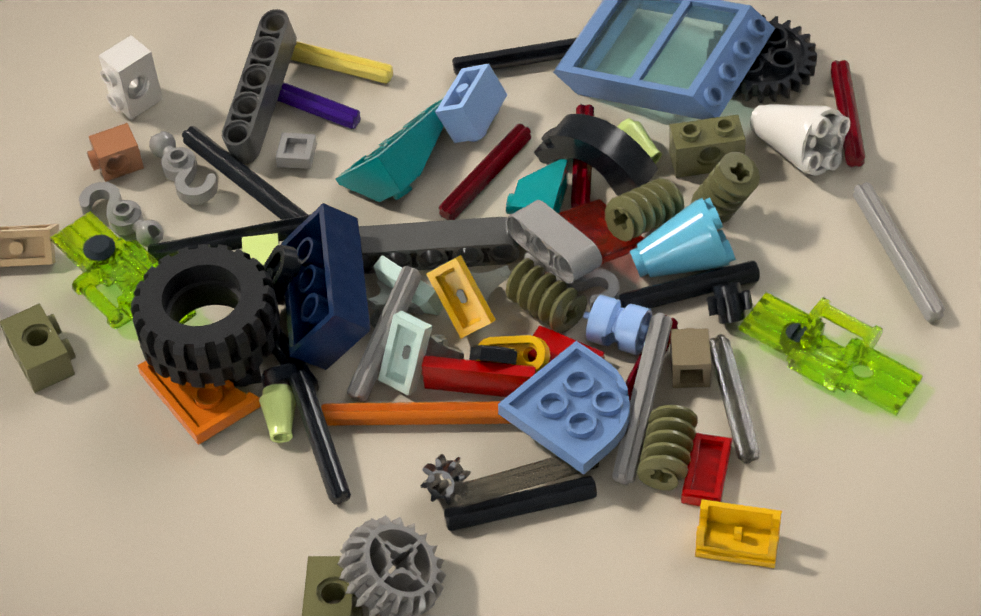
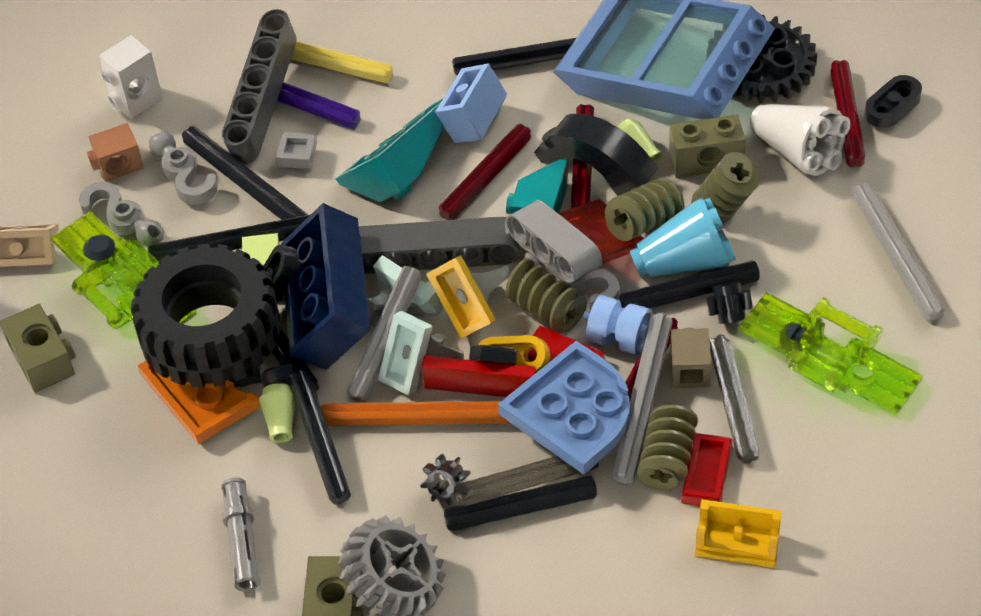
(238, 520): none -> light grey pin
(893, 101): none -> black plate

